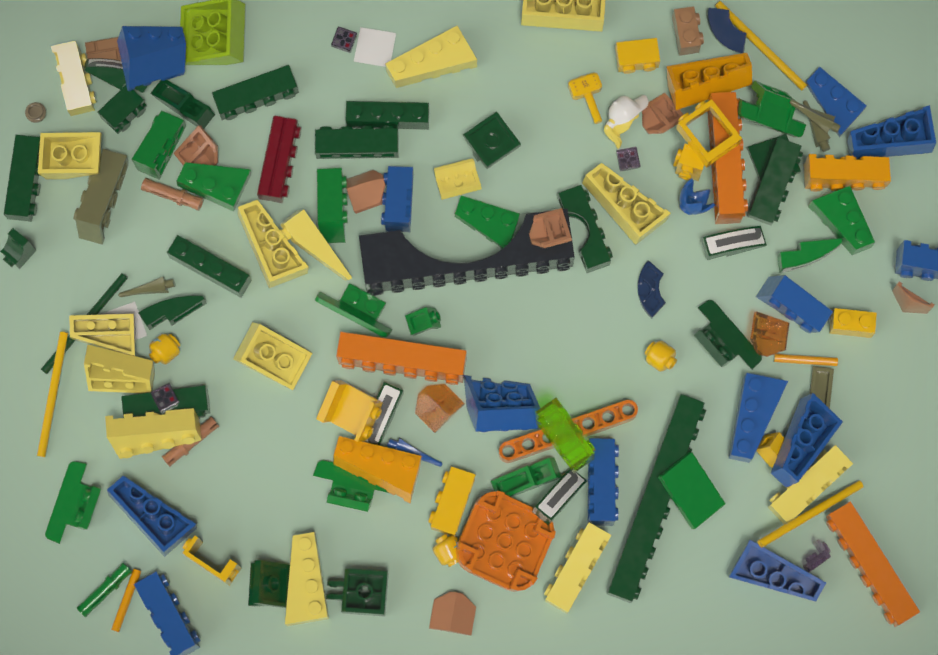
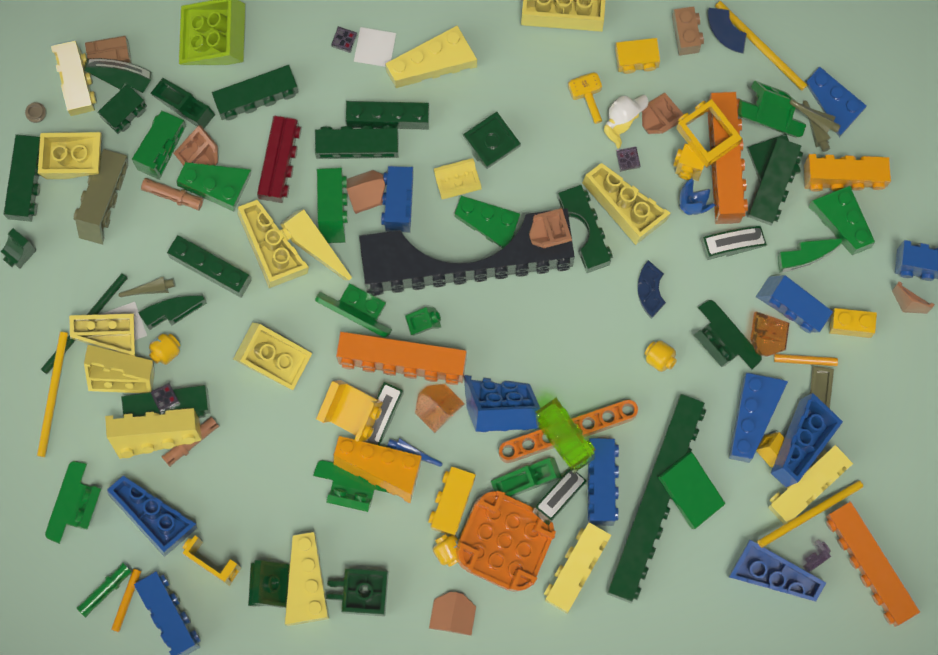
(151, 53): blue wedge -> none
(696, 80): light orange wedge -> none
(895, 137): blue wedge -> none

